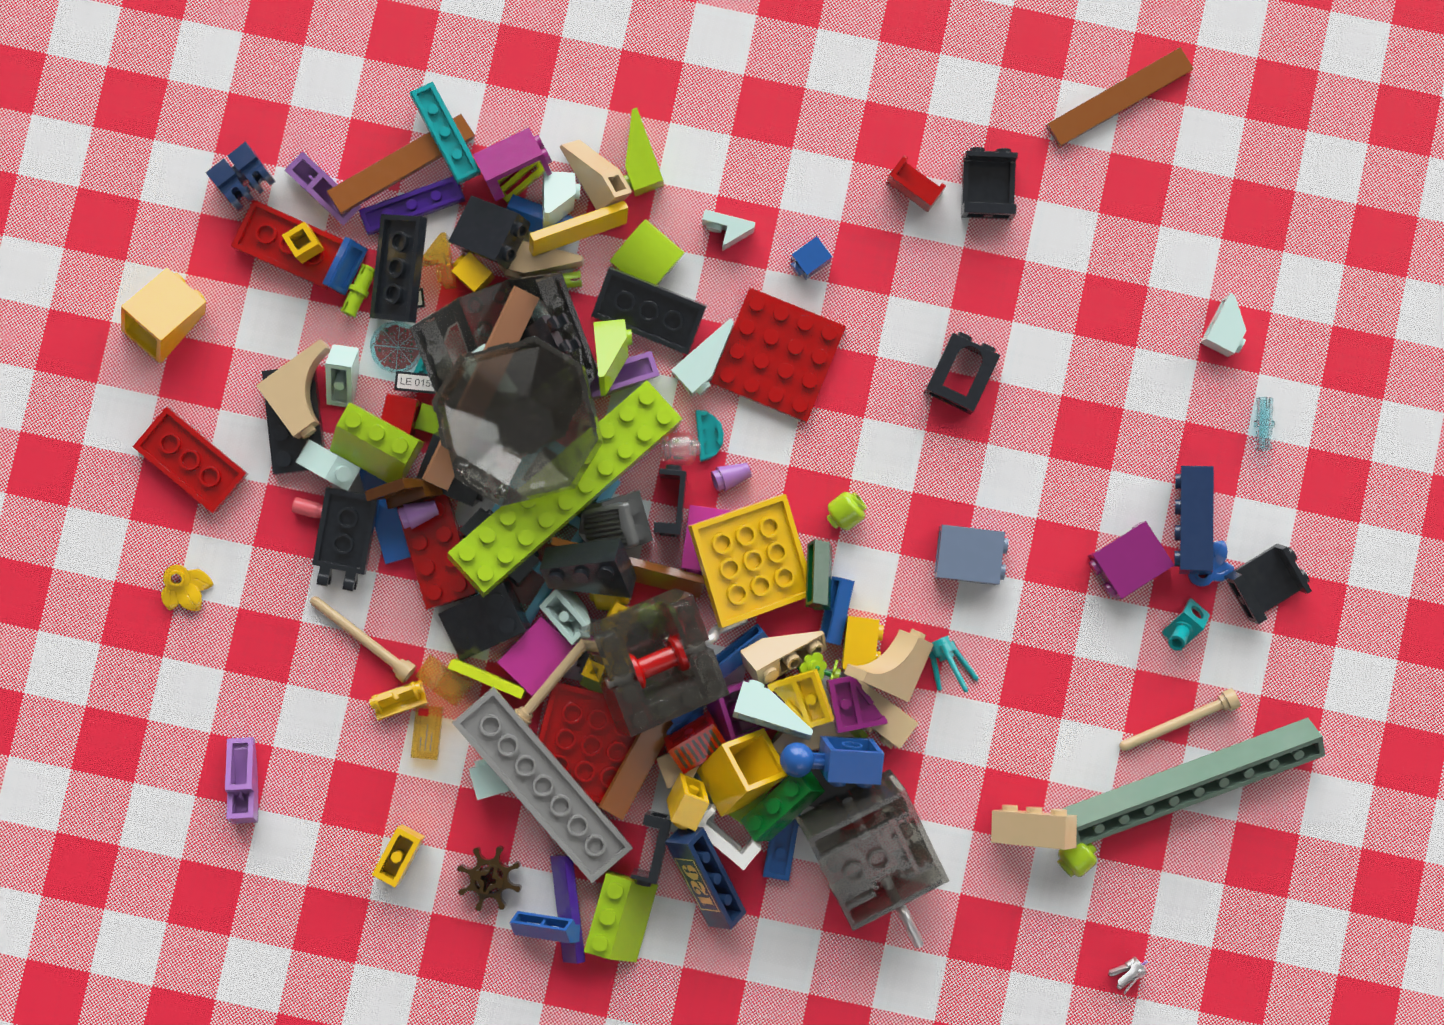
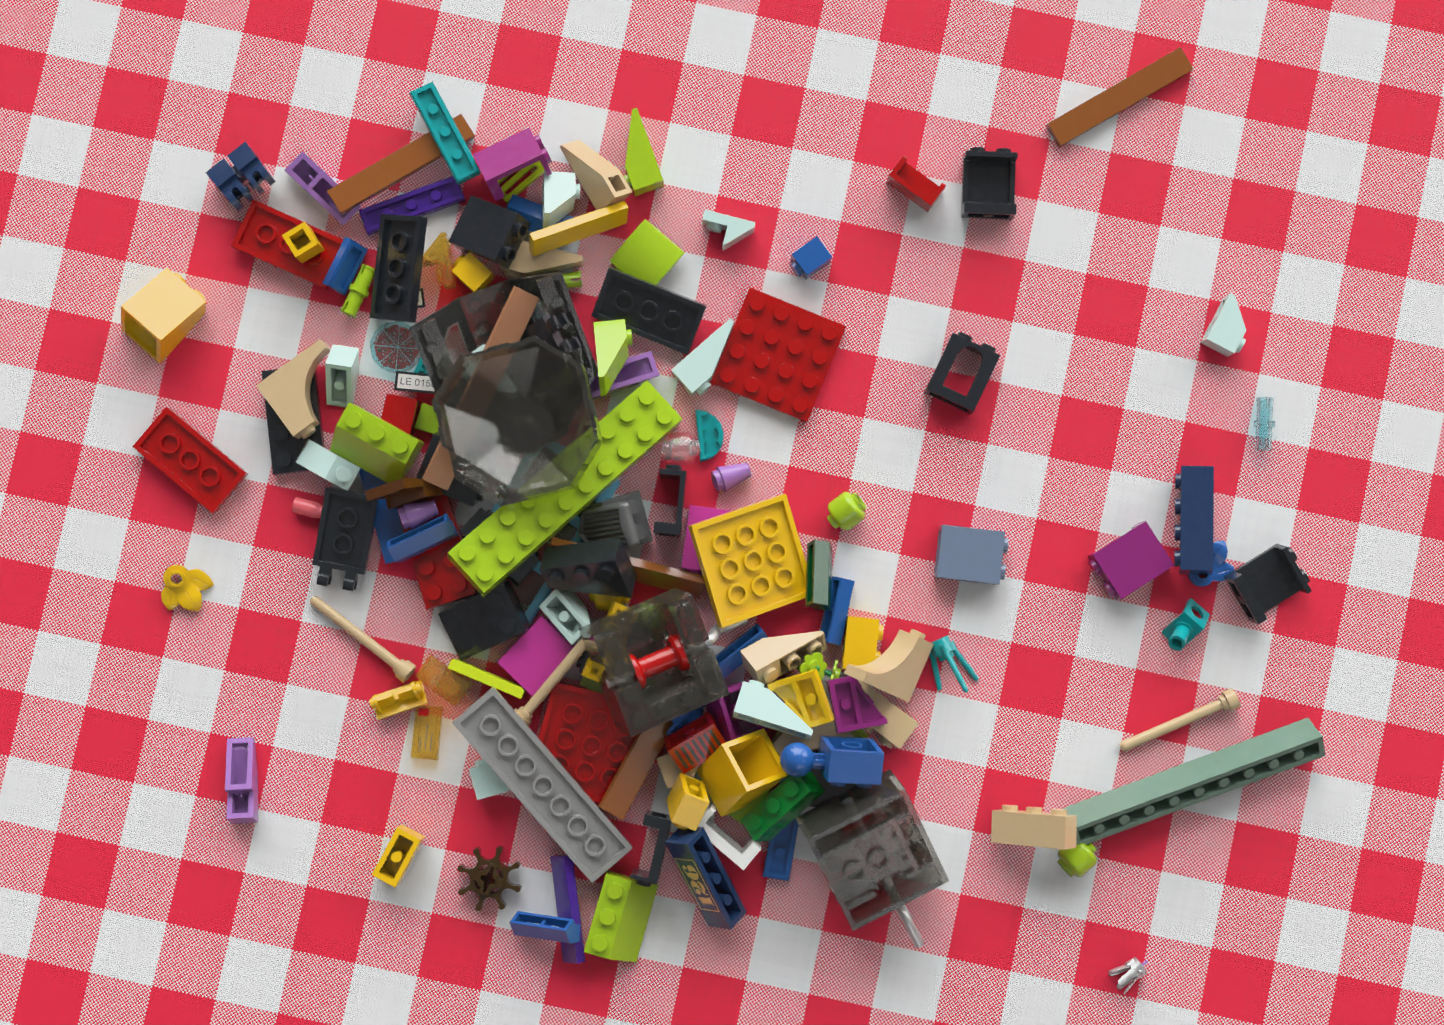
(422, 538): none -> blue piece

